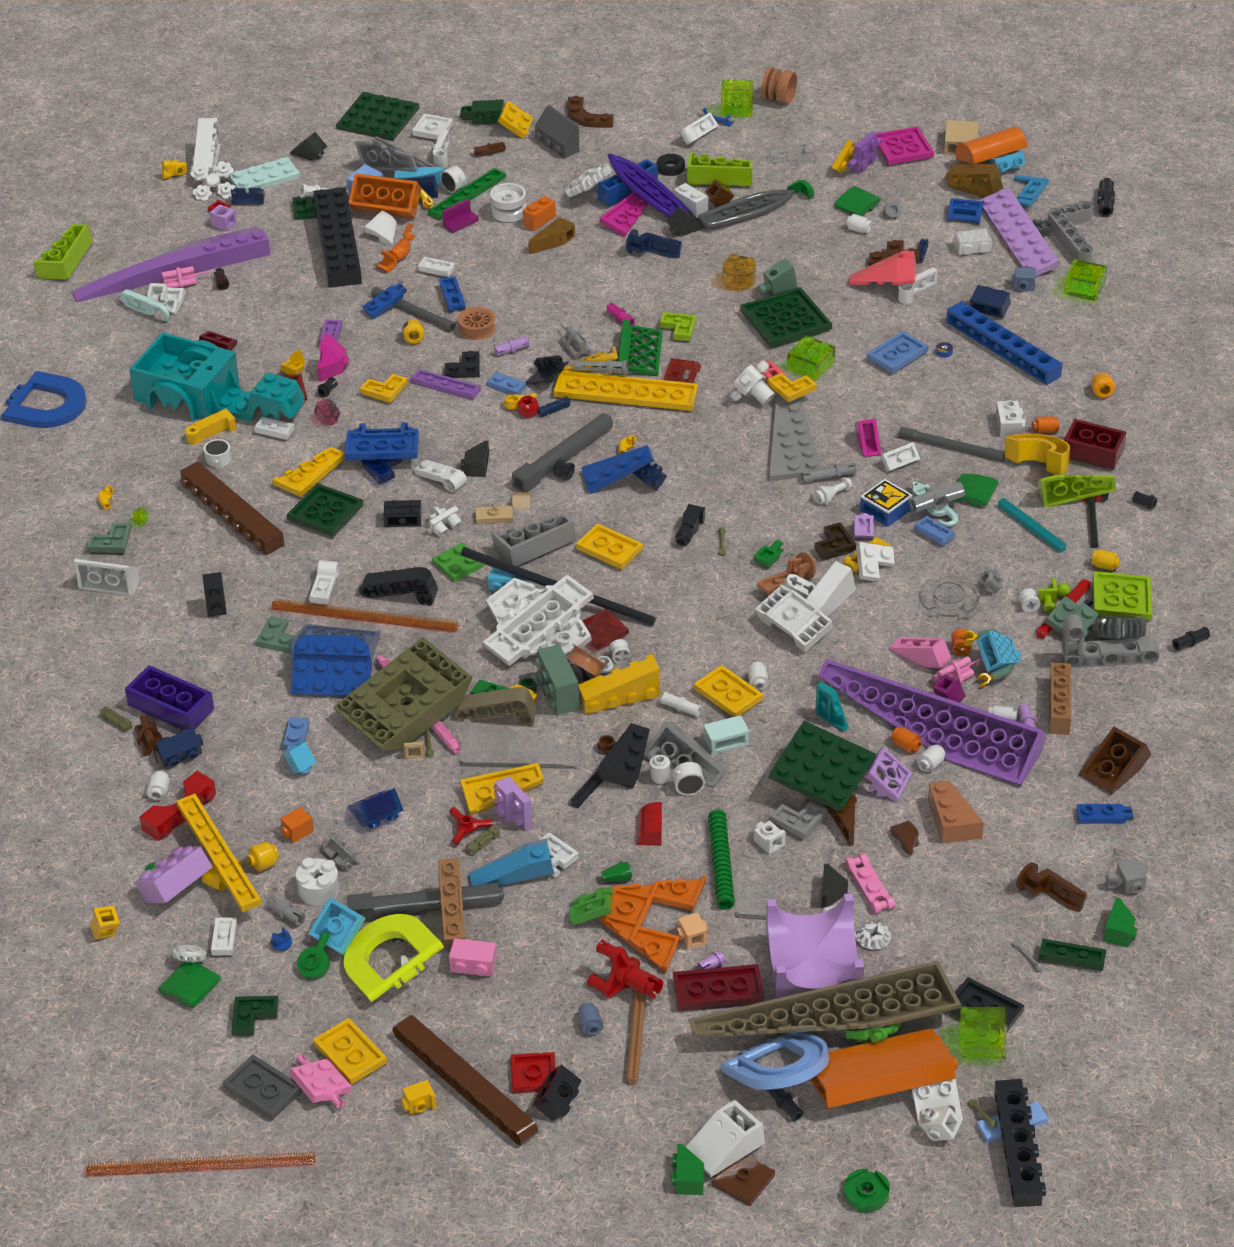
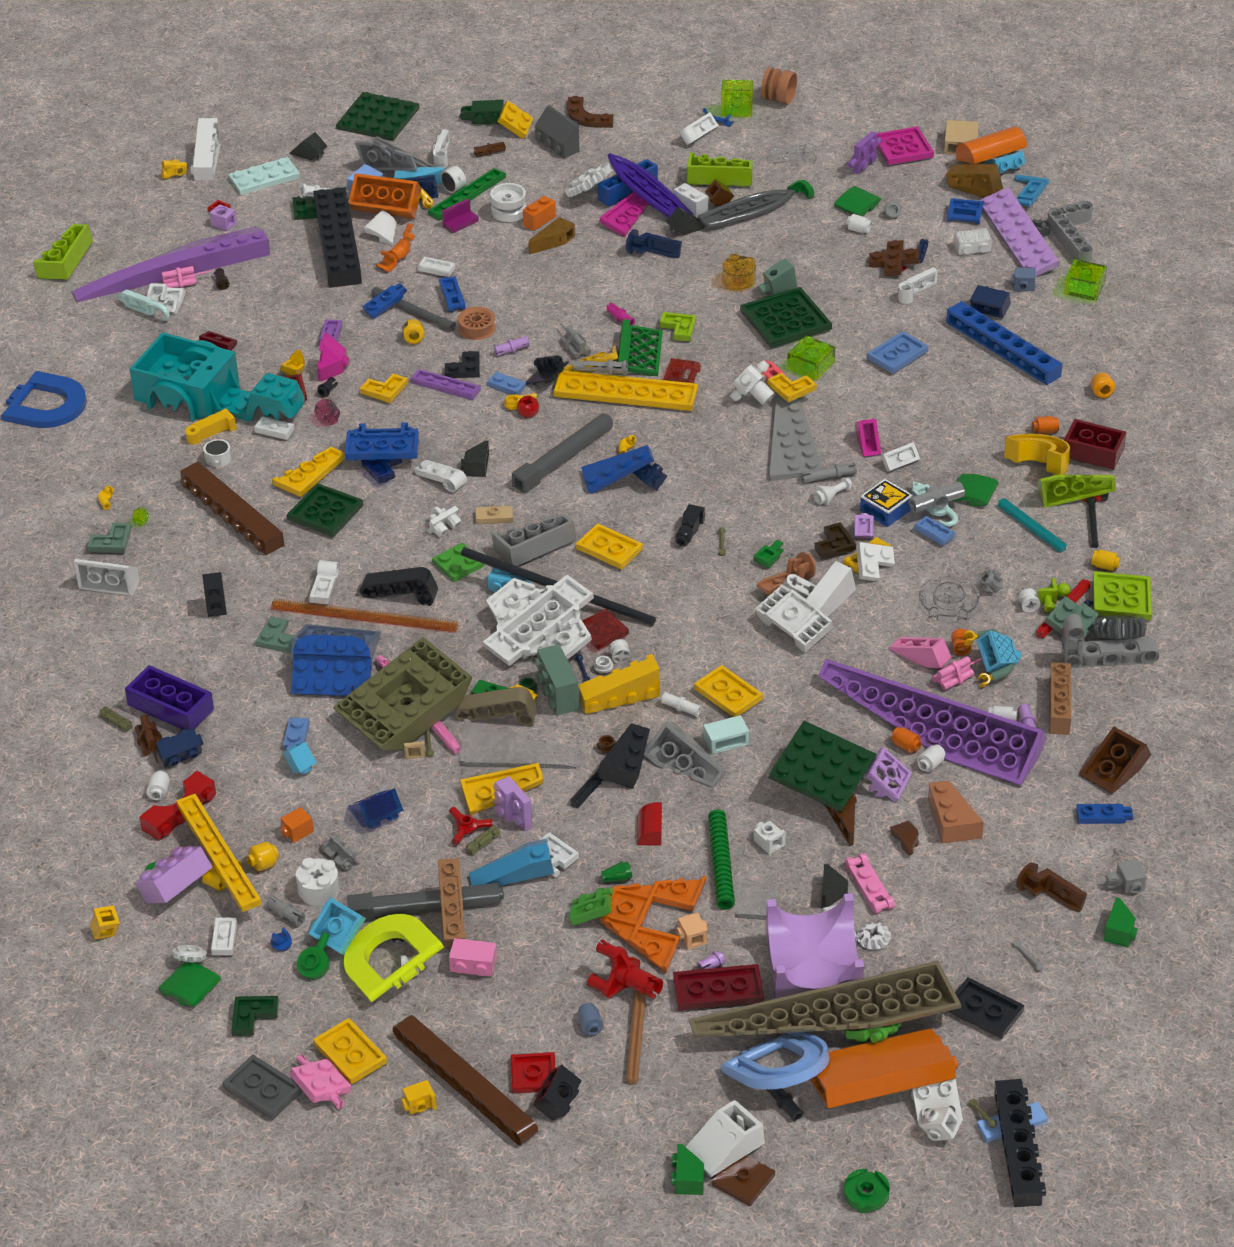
(196, 1165): clear orange axle -> none
(212, 180): white plant -> none
(255, 196): dark blue hinge -> none
(402, 513): black brick -> none
(431, 126): white plate -> none
(522, 500): tan slope -> none
(553, 406): dark blue axle -> none
(564, 469): black wheel -> none
(586, 661): nougat wheel -> none
(659, 769): white brick -> none
(670, 170): black tyre -> none
(688, 778): piece -> none
(758, 676): white brick -> none
(799, 823): light grey plate -> none
(829, 706): teal wing -> none
(845, 156): yellow plate -> none
(898, 269): coral wedge -> none
(944, 349): tile -> none
(949, 688): magenta brick -> none
(983, 1032): clear neon green brick -> none
(989, 453): dark grey piece -> none
(1009, 418): white brick -> none
(1072, 954): dark green plate -> none
(1106, 197): black piece -> none
(1143, 499): black pin -> none
(1191, 638): black pin -> none

